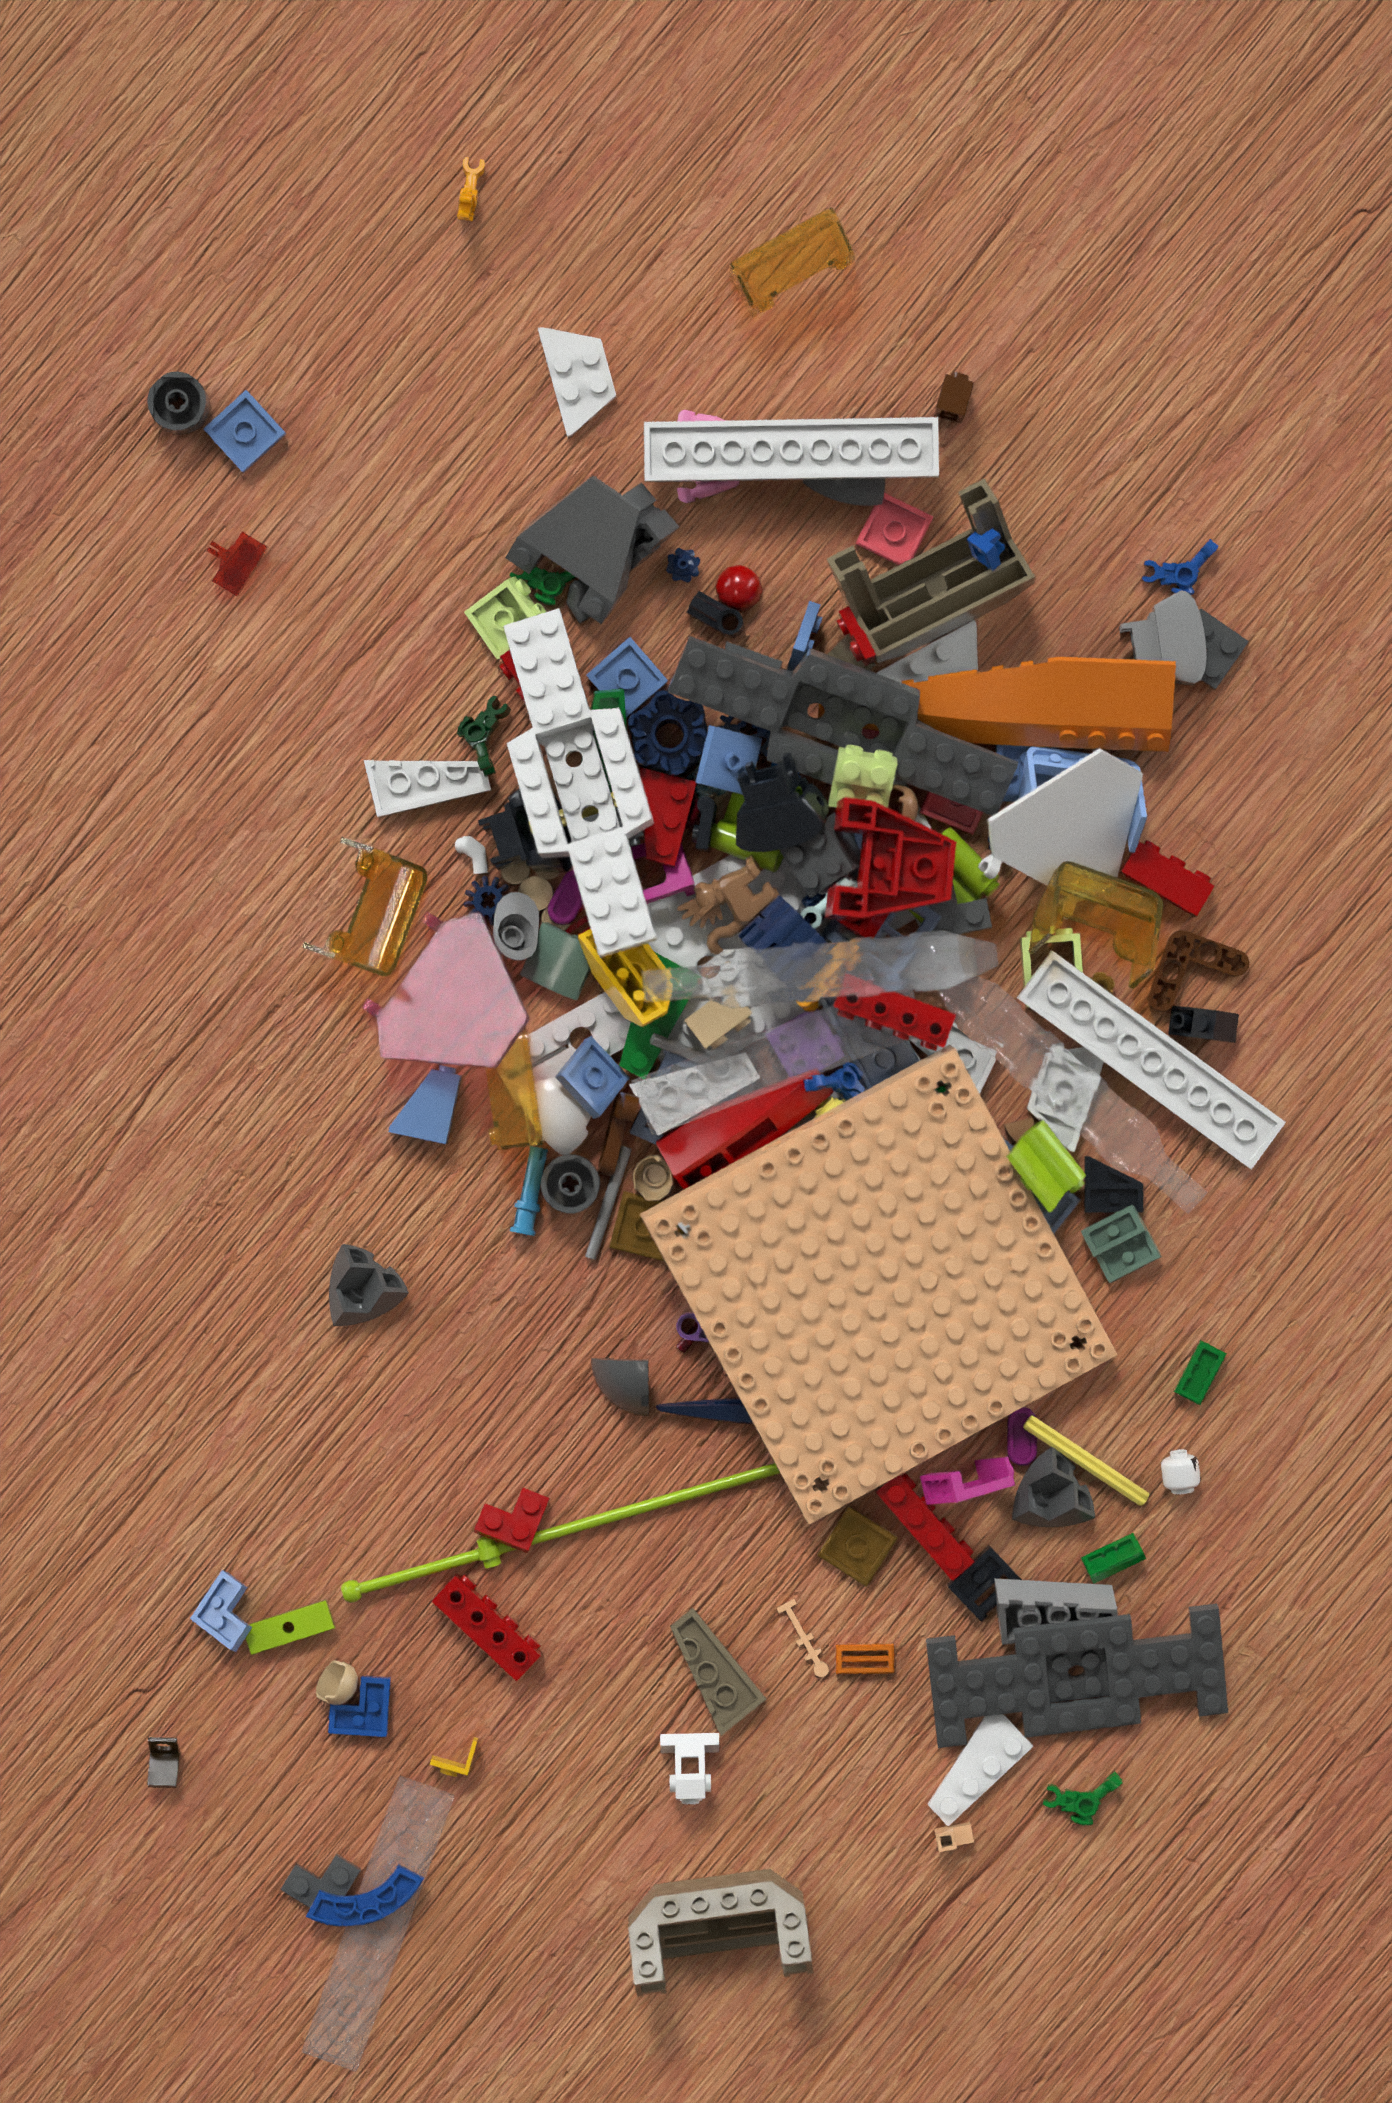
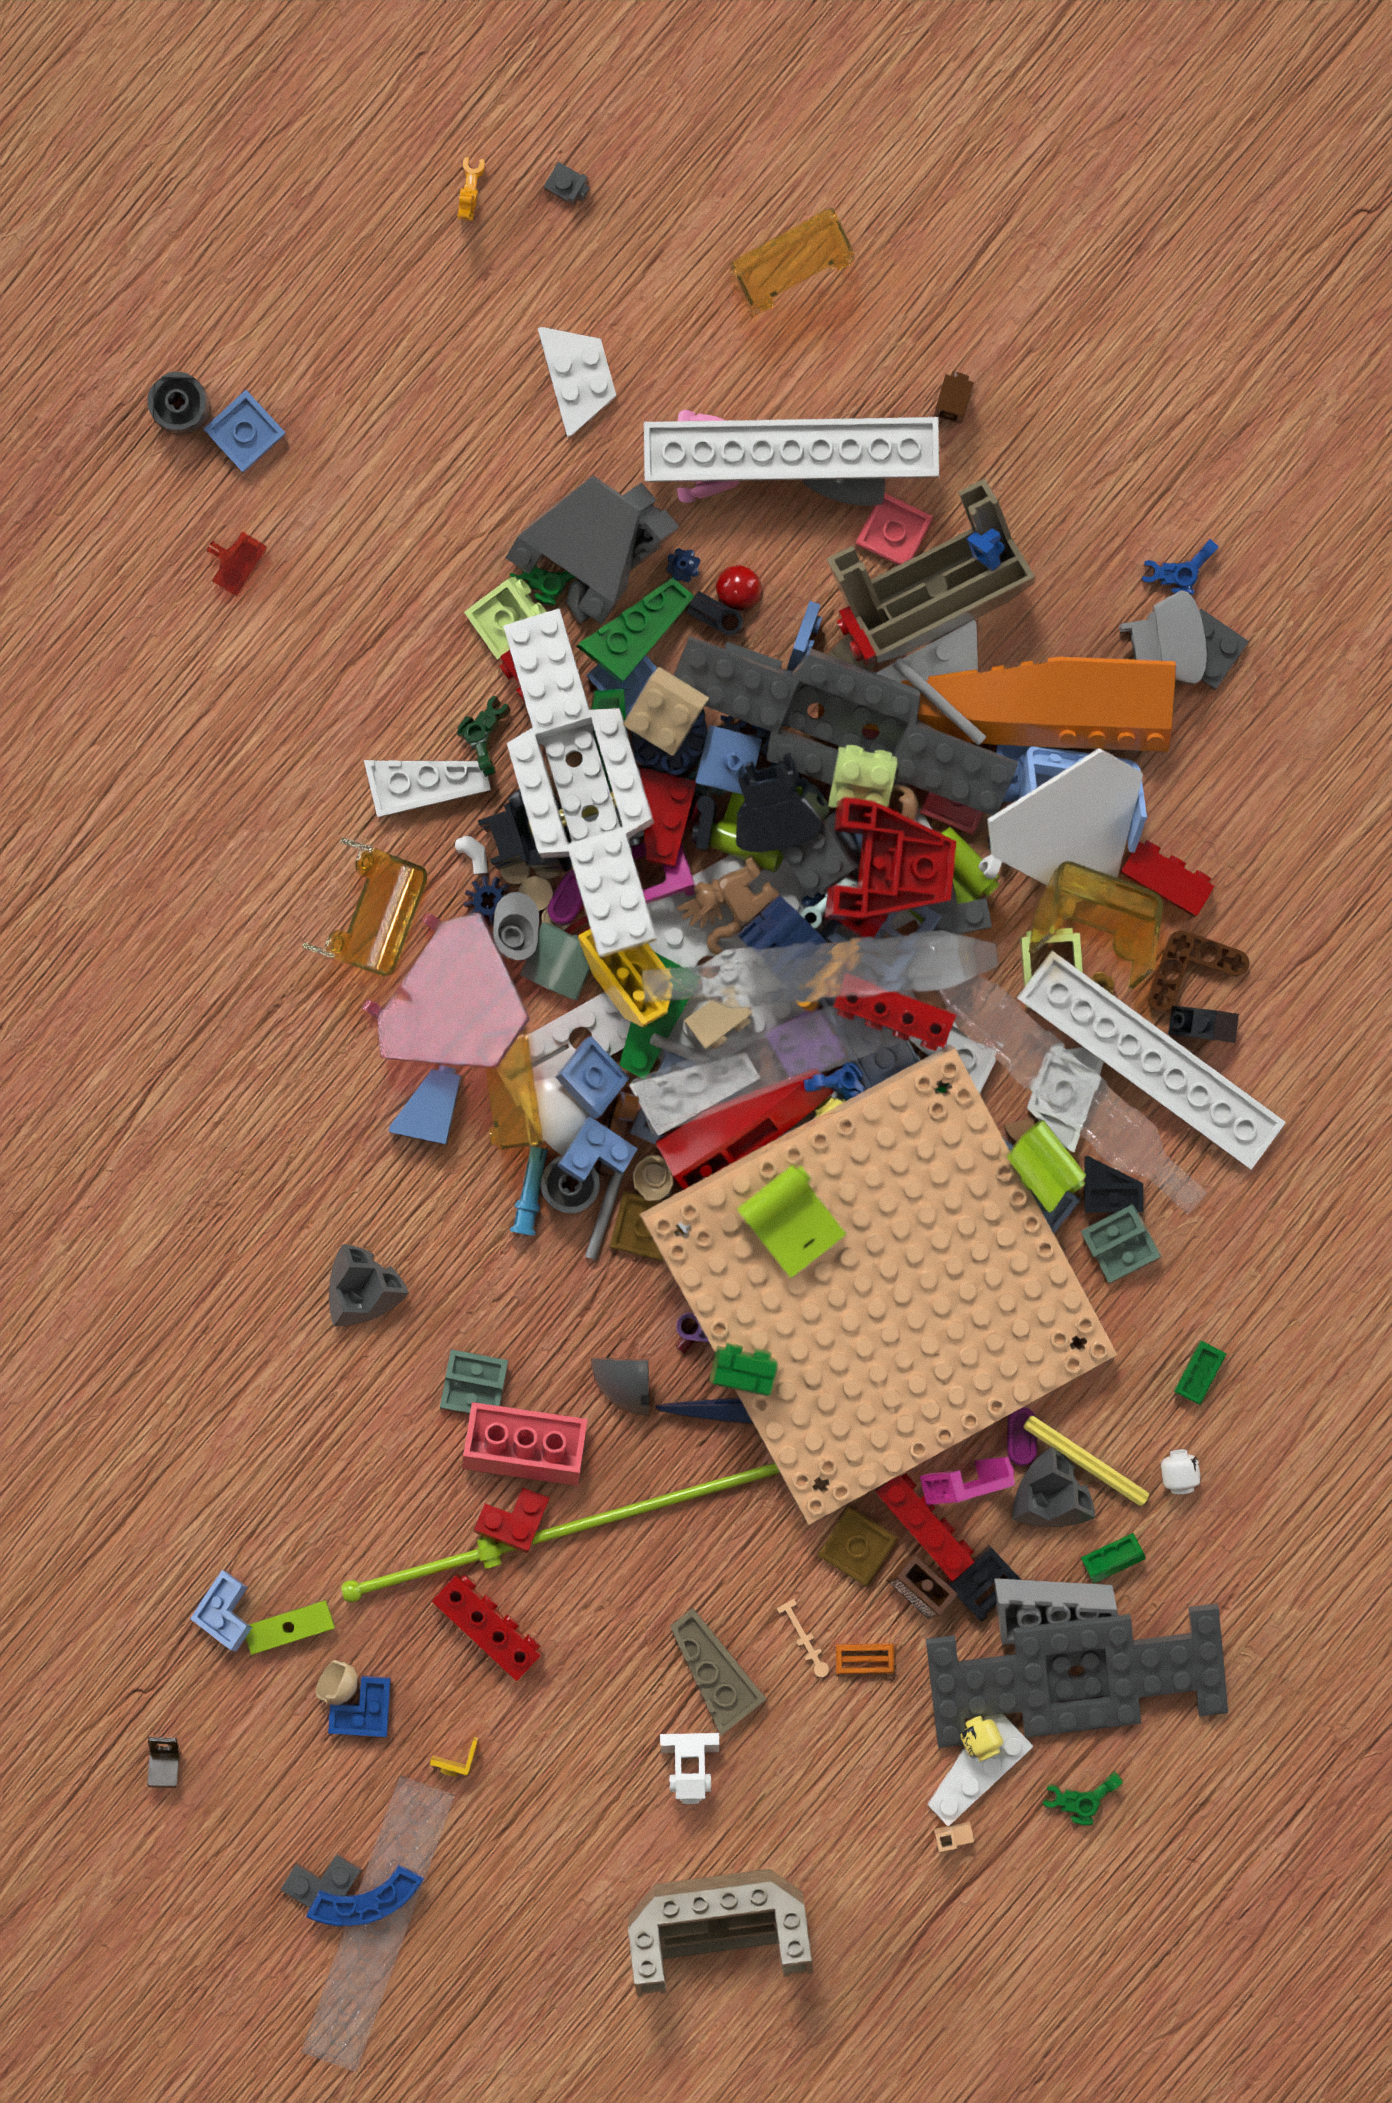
(471, 1380): none -> sand green slope
(524, 1444): none -> coral slope
(567, 184): none -> dark grey bracket
(592, 1144): none -> medium blue plate
(632, 634): none -> green wing
(665, 711): none -> tan brick
(743, 1369): none -> green brick
(791, 1220): none -> lime door
(921, 1587): none -> reddish brown brick
(939, 701): none -> light grey bar
(981, 1738): none -> light yellow head

